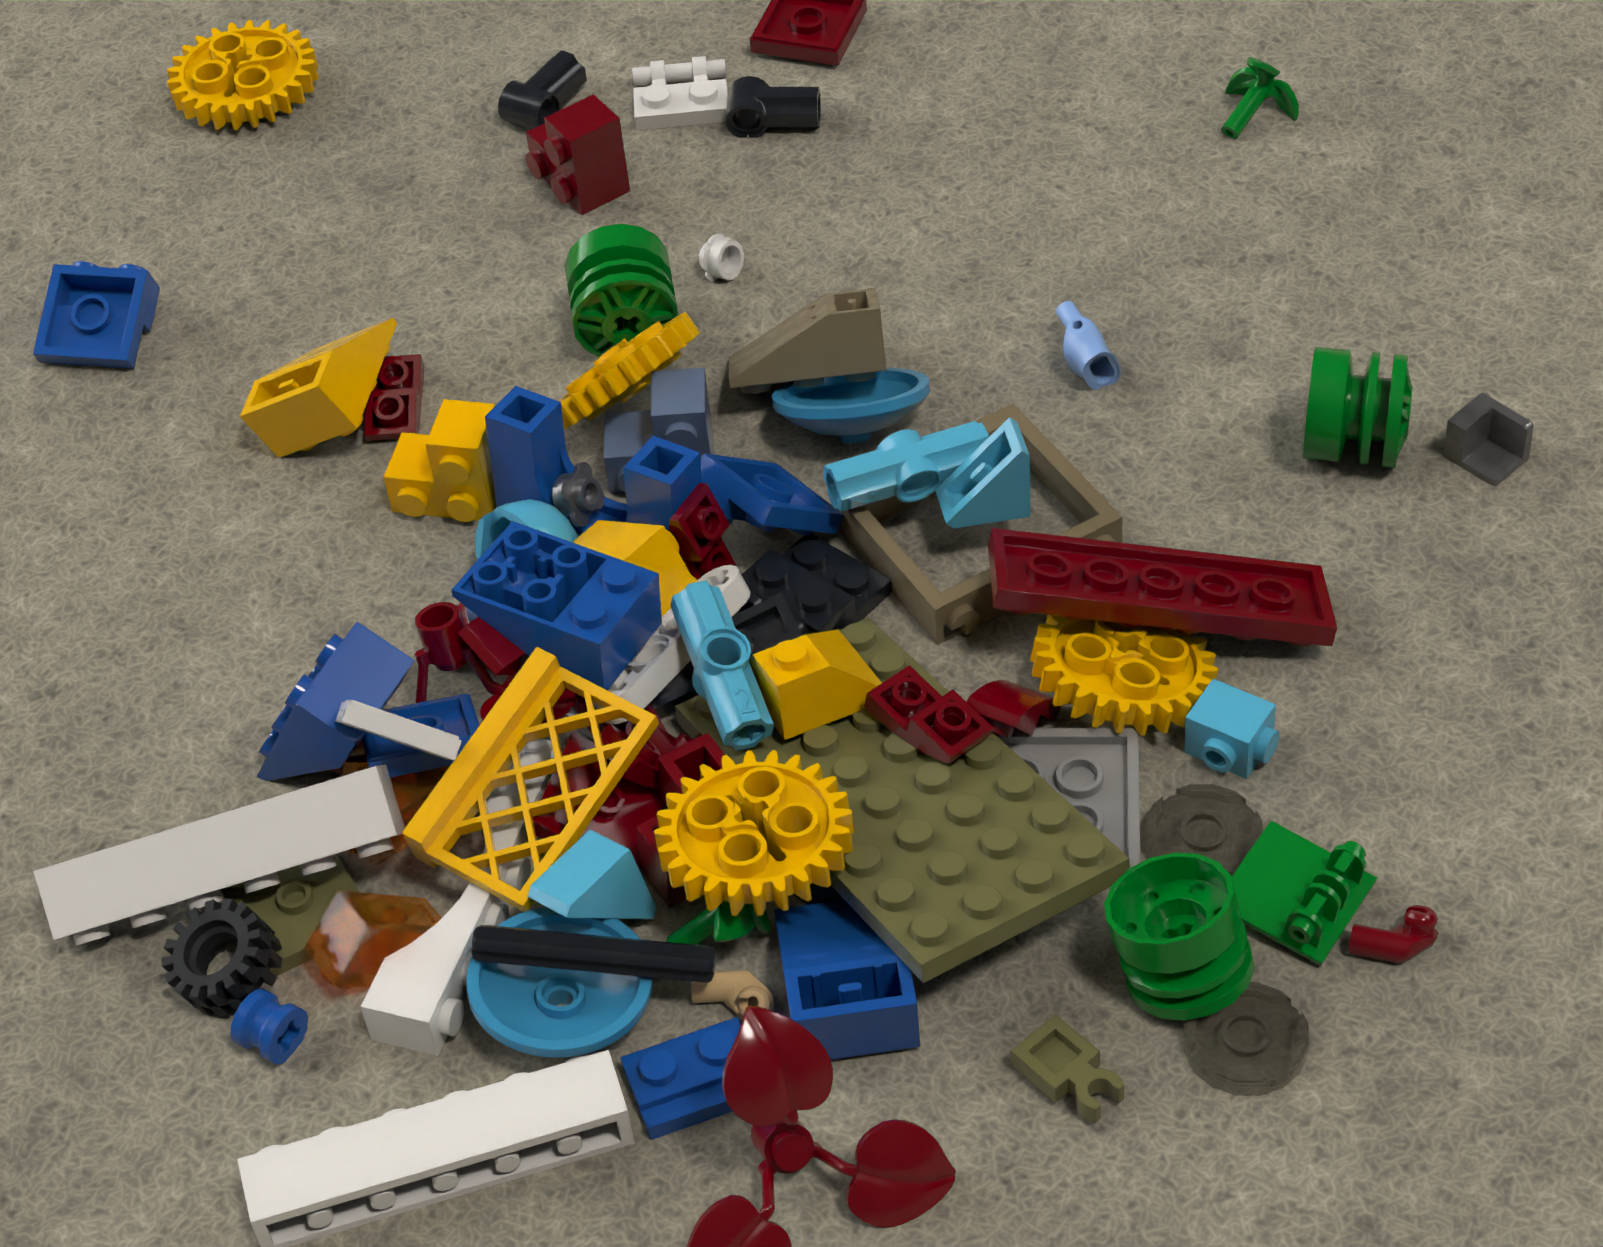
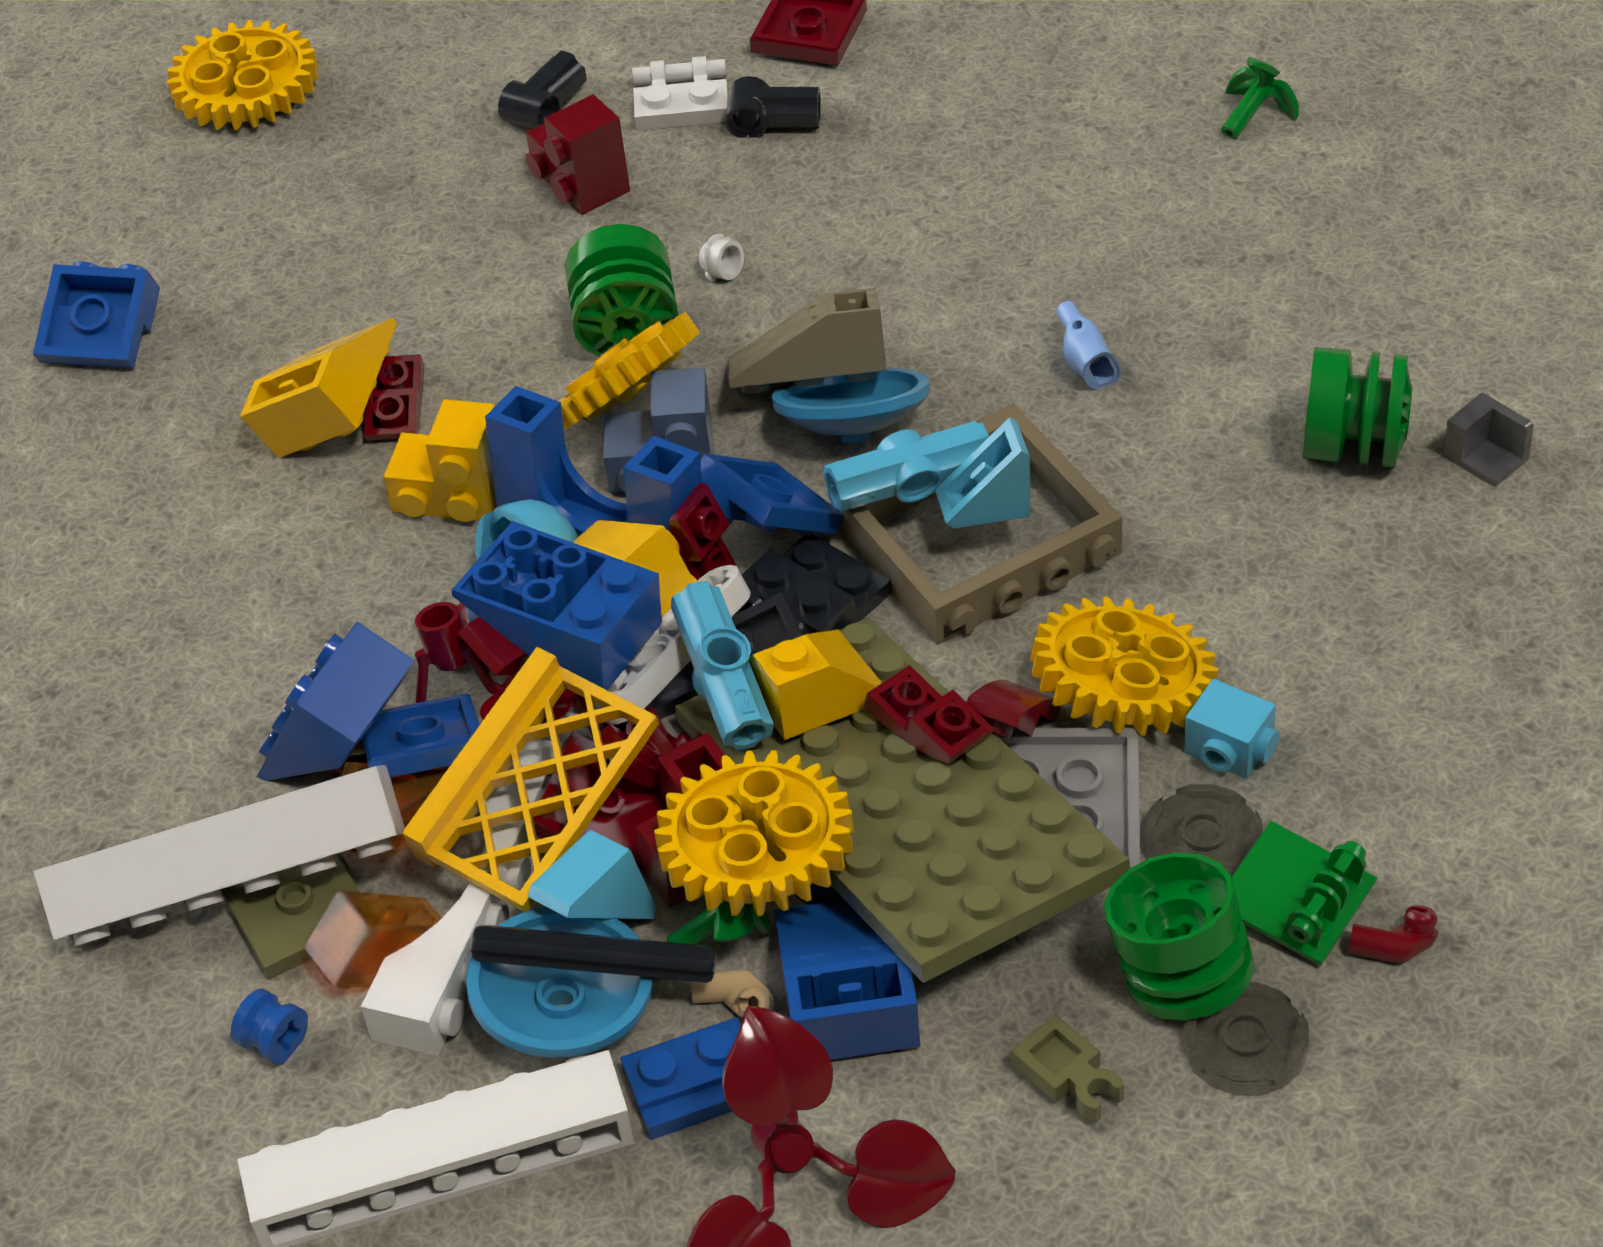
(203, 939): black tyre -> none
(398, 729): white tile -> none
(578, 494): flat silver plate -> none
(1160, 587): dark red plate -> none

